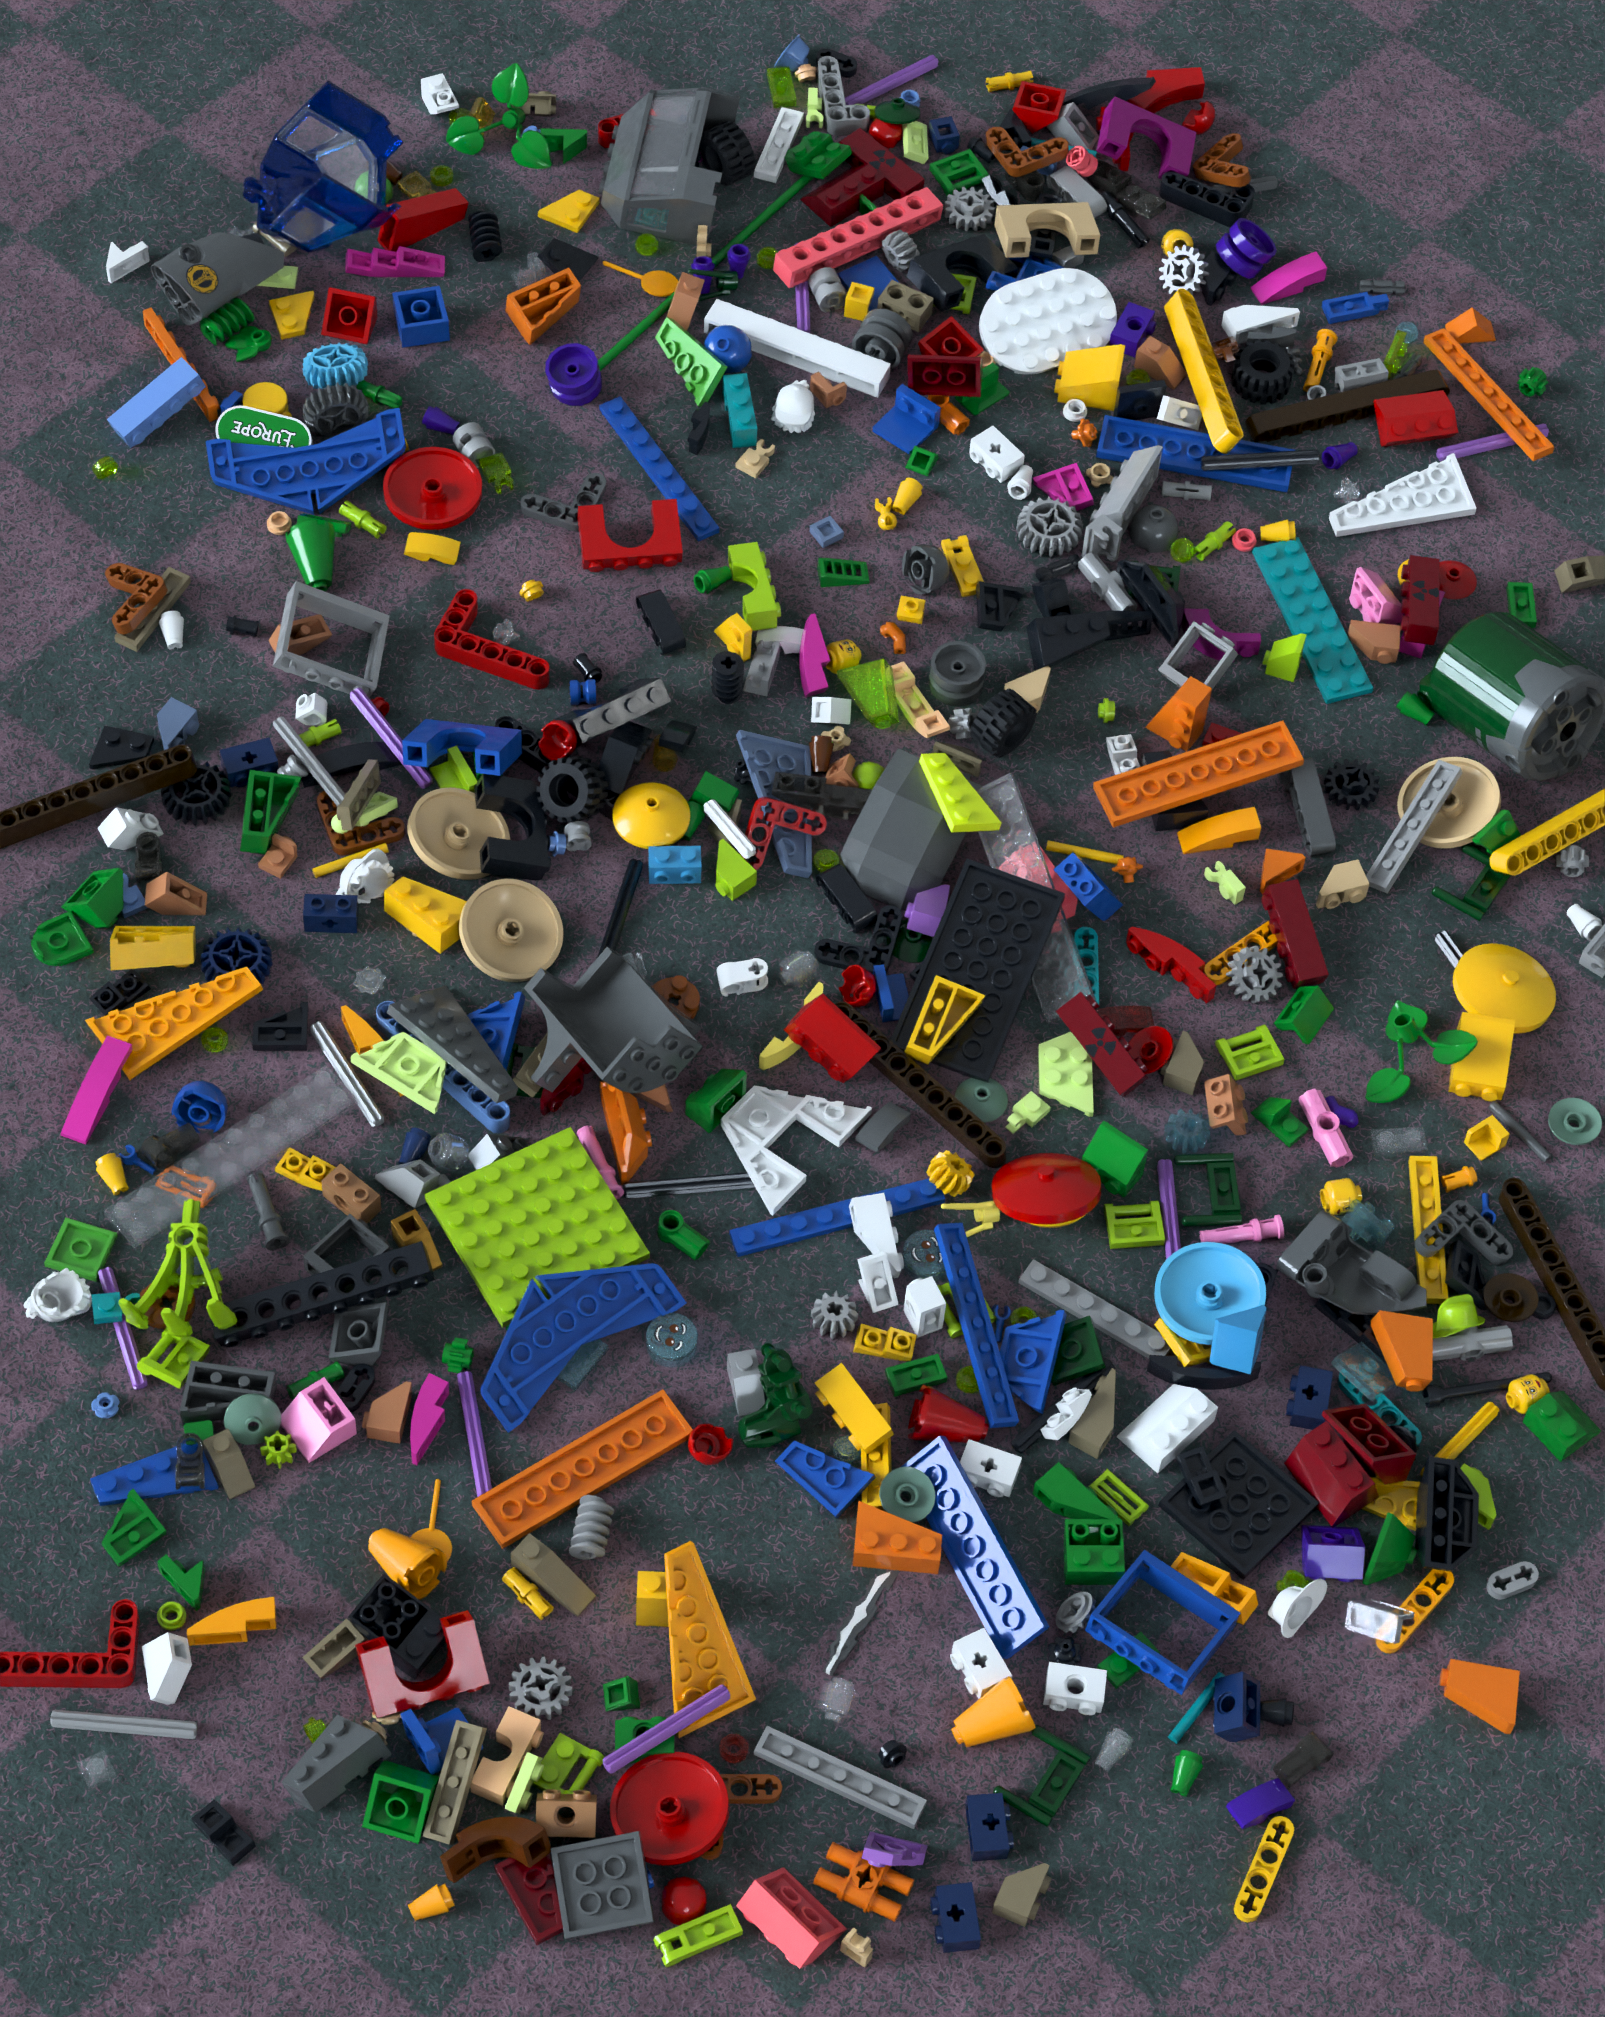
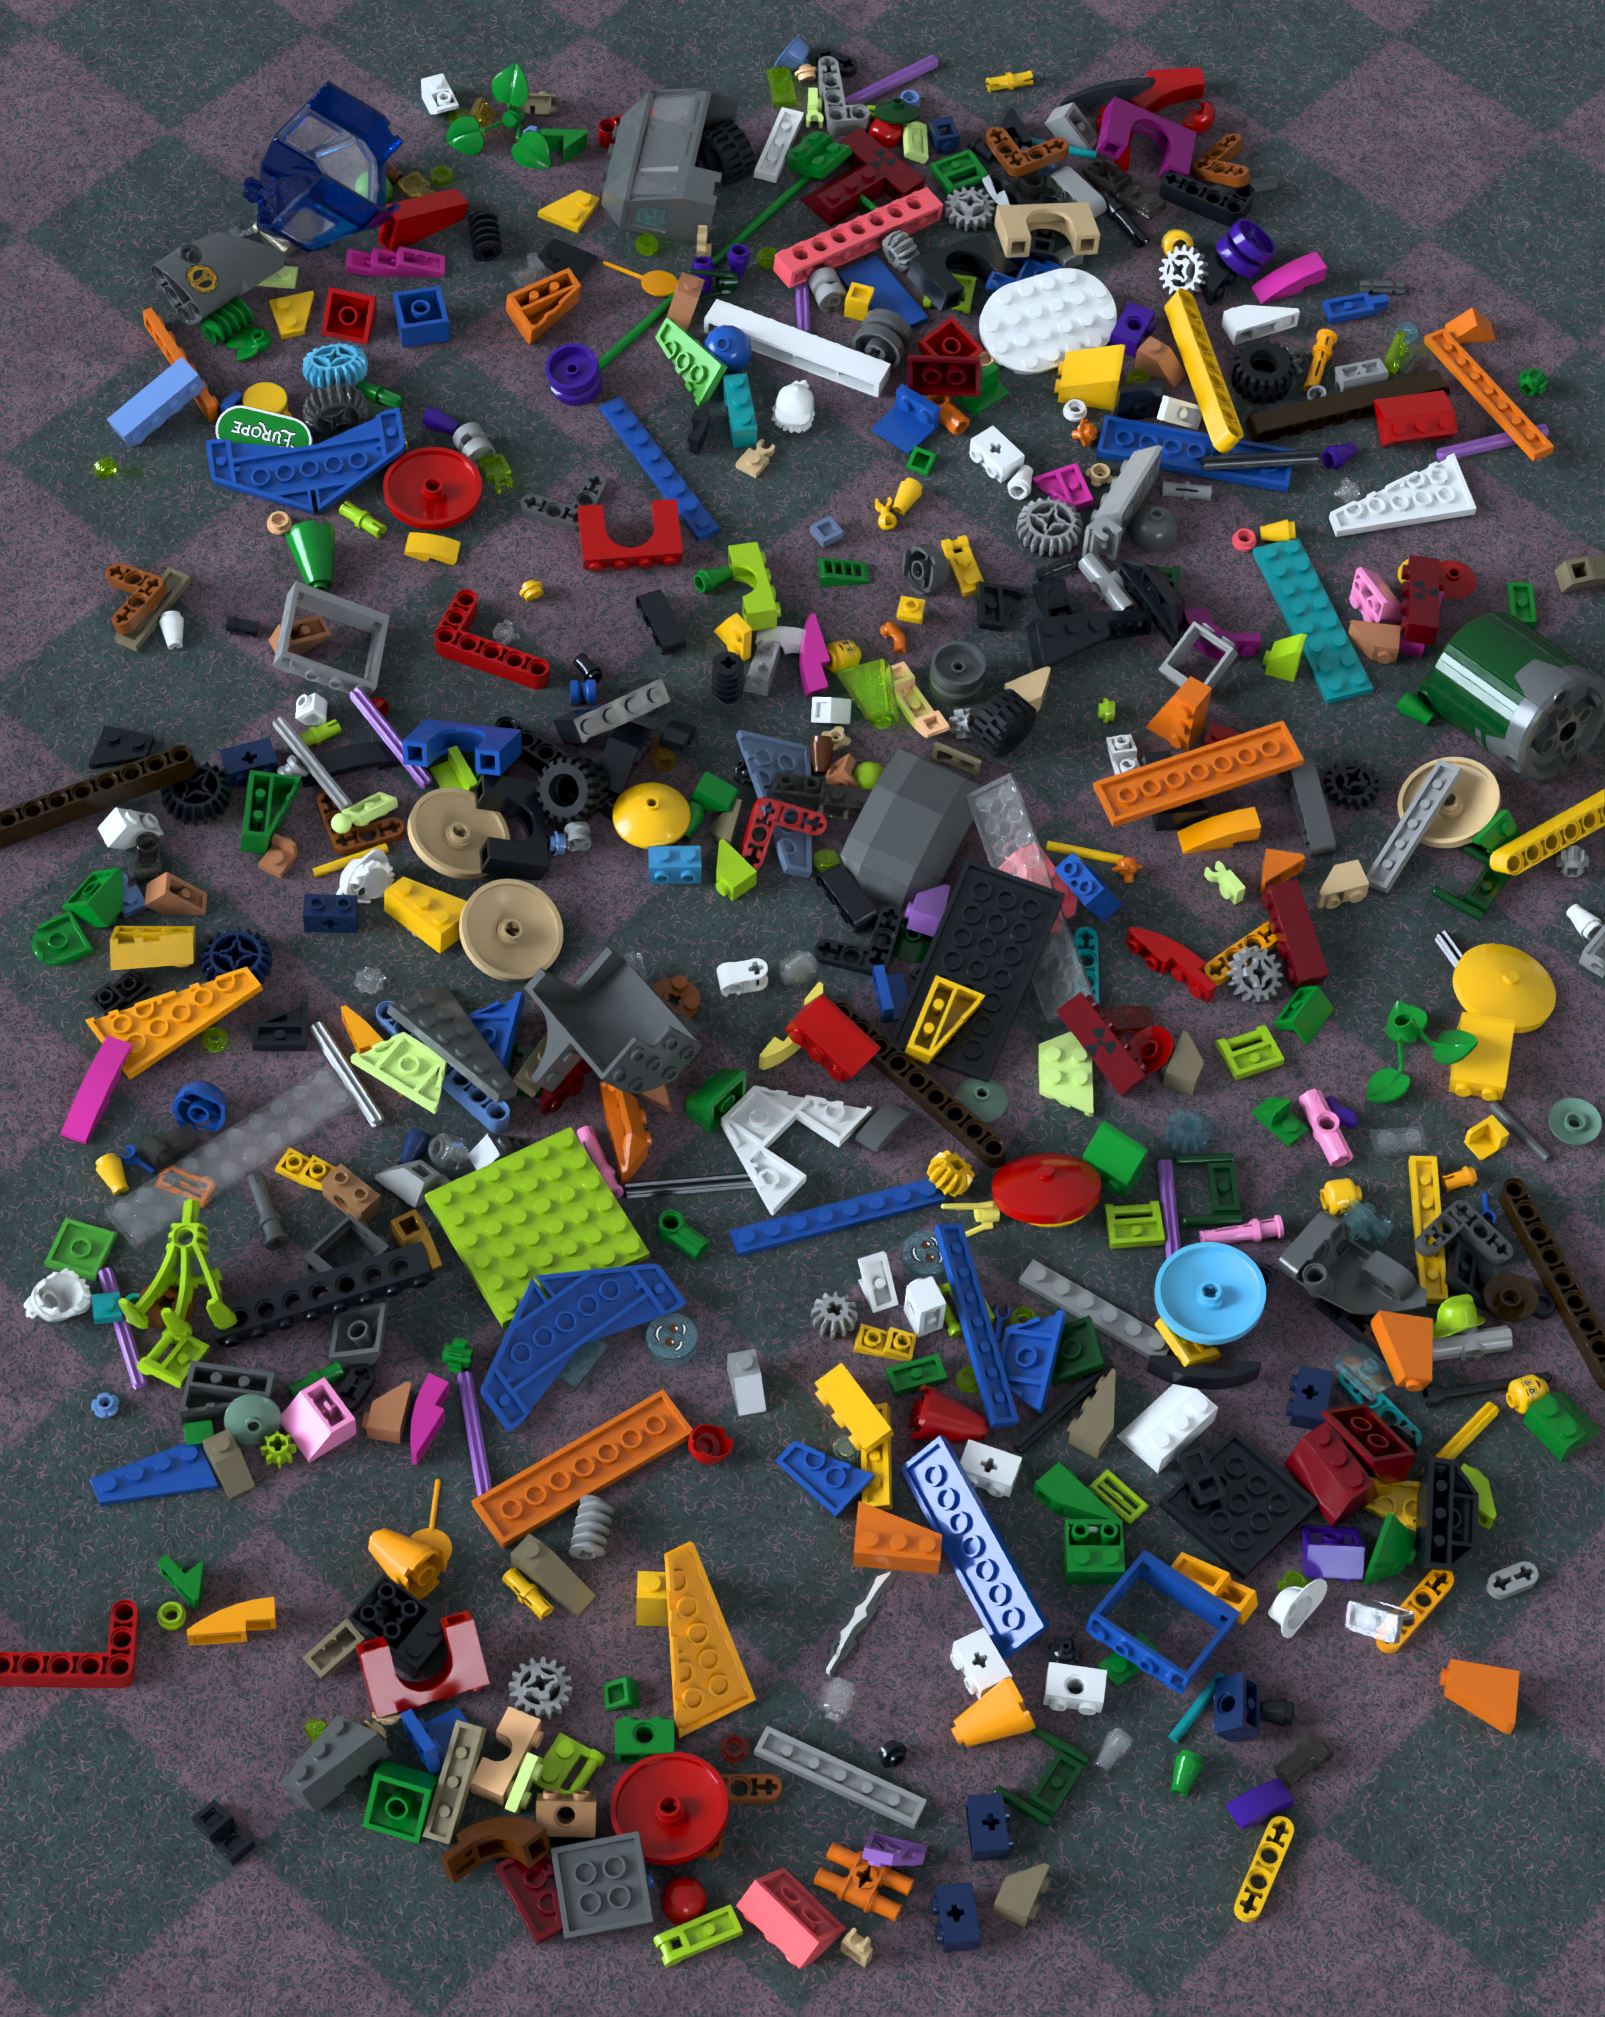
(96, 1770): clear plate -> none
(122, 263): white slope -> none
(123, 1724): light grey axle -> none
(132, 1530): green wing -> none
(166, 1666): white slope -> none
(176, 723): sand blue slope -> none
(190, 1467): clear smoke piece -> none
(340, 527): green plate -> none
(359, 795): dark tan plate -> none
(432, 1903): light orange cone -> none
(558, 740): red hair -> none
(622, 905): black axle -> none
(666, 1729): medium lavender axle -> none
(729, 829): white axle -> none
(784, 1406): dark green piece -> none
(825, 392): nougat bracket -> none
(860, 984): red hair -> none
(873, 1226): white slope -> none
(908, 303): dark tan brick -> none
(915, 1485): sand green dish -> none
(956, 797): neon yellow wing -> none
(1027, 1110): yellowish green plate -> none
(1038, 105): red slope -> none
(1068, 1618): light grey gear -> none
(1071, 1409): white slope -> none
(1081, 161): coral wheel -> none
(1182, 550): clear neon green plate -> none
(1214, 540): lime pin -> none
(1225, 1104): nougat bracket -> none
(1226, 349): reddish brown hinge -> none
(1238, 1339): dark azure slope -> none
(1280, 335): dark grey slope -> none

